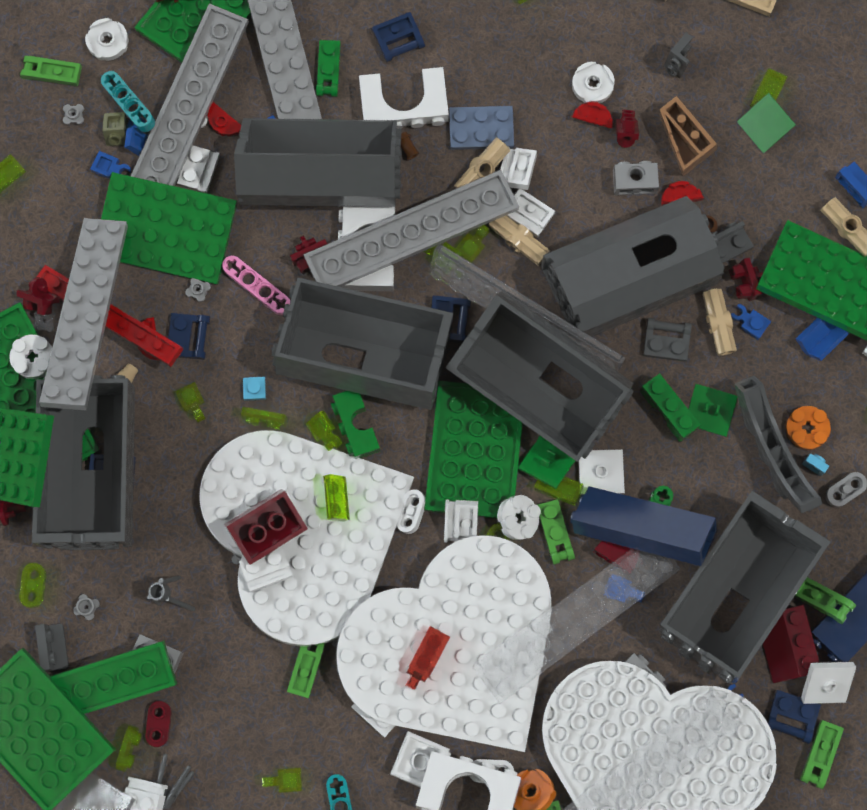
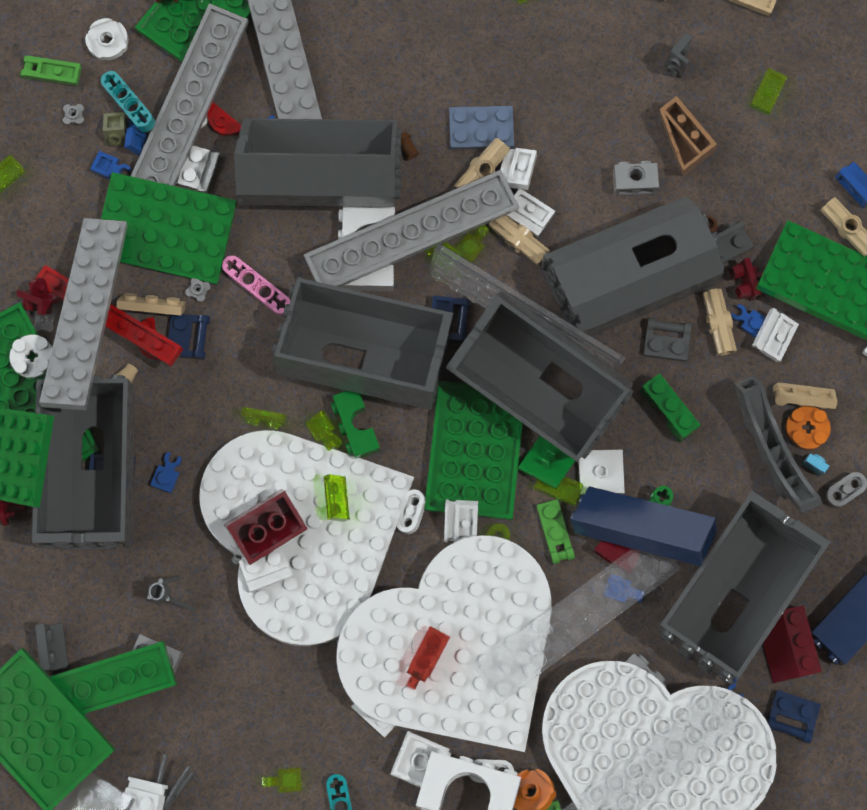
(31, 585): clear neon green plate -> none
(80, 607): light grey plate -> none
(125, 757): clear neon green plate -> none
(151, 304): none -> tan plate
(159, 724): dark red plate -> none
(166, 477): none -> blue plate
(191, 399): clear neon green plate -> none
(254, 388): medium azure plate -> none
(303, 248): dark red hips -> none
(305, 671): bright green plate -> none
(328, 67): green plate -> none
(396, 30): dark blue plate -> none
(431, 110): white arch -> none
(529, 517): white plate -> none
(593, 113): red plate -> none
(597, 73): white plate -> none
(627, 129): dark red hips -> none
(681, 189): red plate -> none
(712, 409): green piece -> none
(766, 123): green piece -> none
(775, 335): none -> white plate
(804, 395): none -> tan plate
(820, 338): blue panel -> none
(822, 753): bright green plate -> none
(825, 600): bright green plate -> none
(828, 682): white plate -> none

